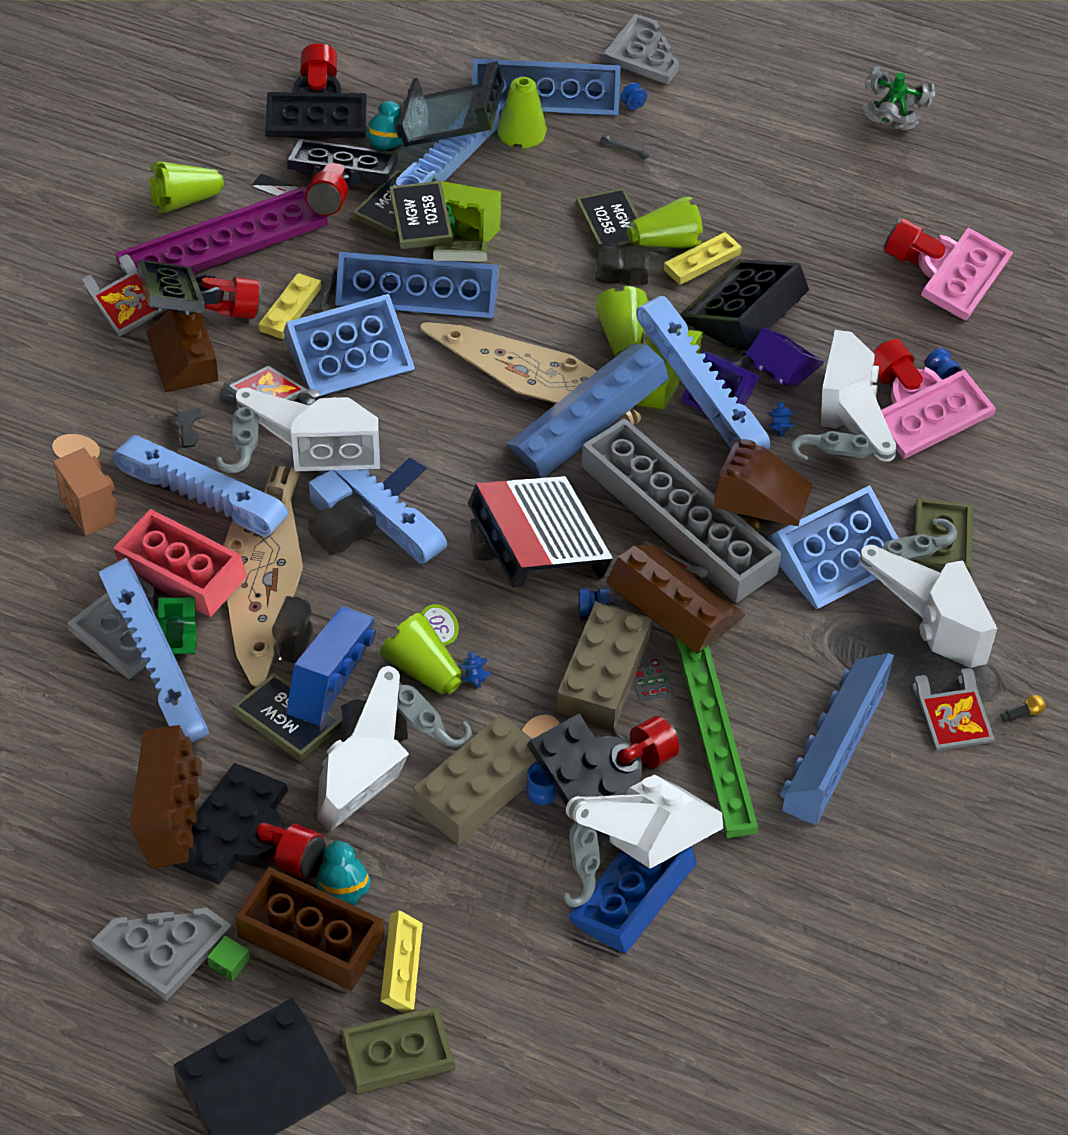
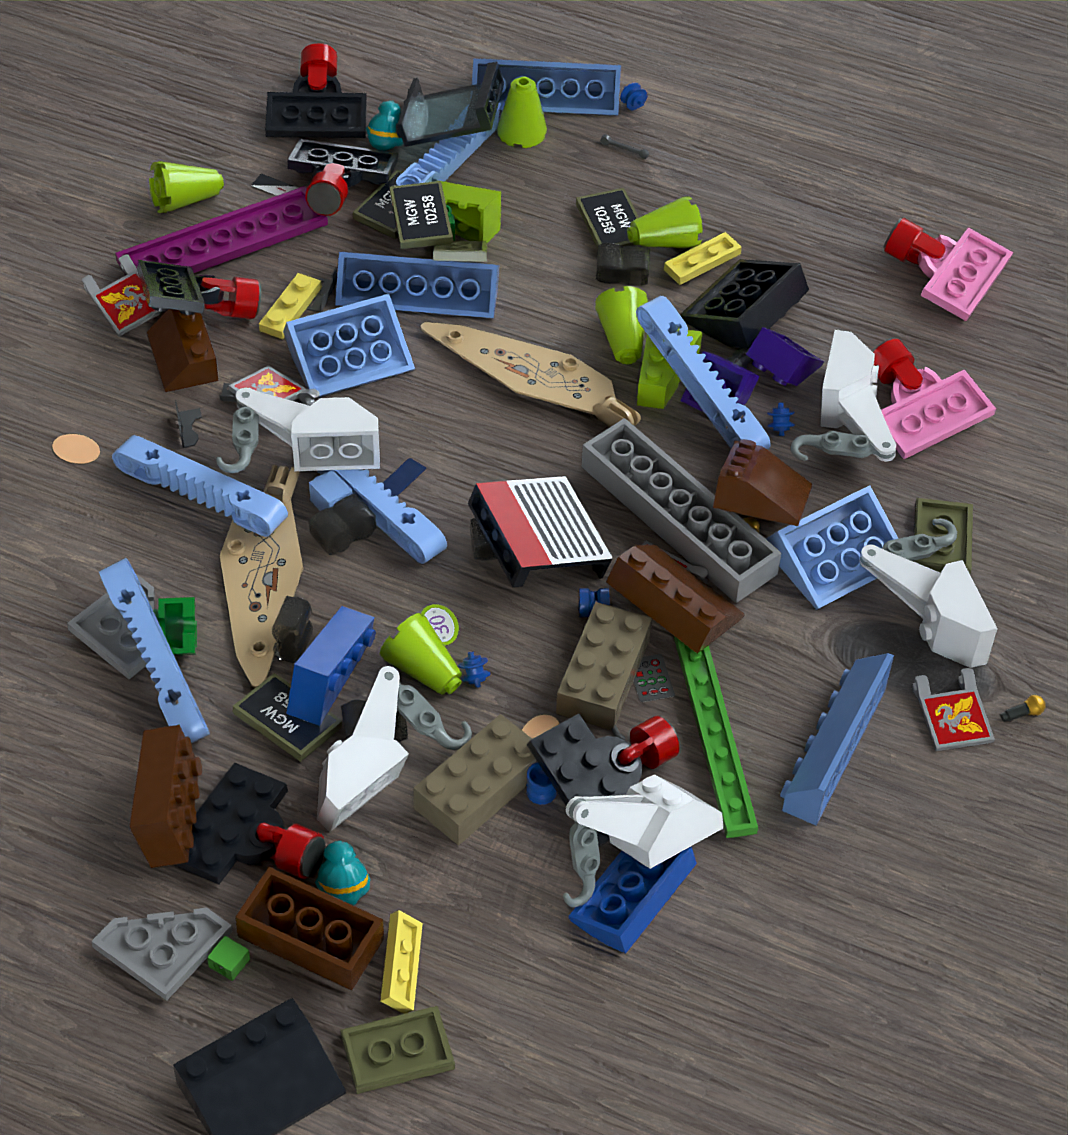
(85, 490): nougat brick -> none
(181, 561): coral brick -> none
(589, 409): medium blue slope -> none
(643, 50): light grey plate -> none
(899, 99): light grey plant -> none
(941, 363): blue wheel -> none

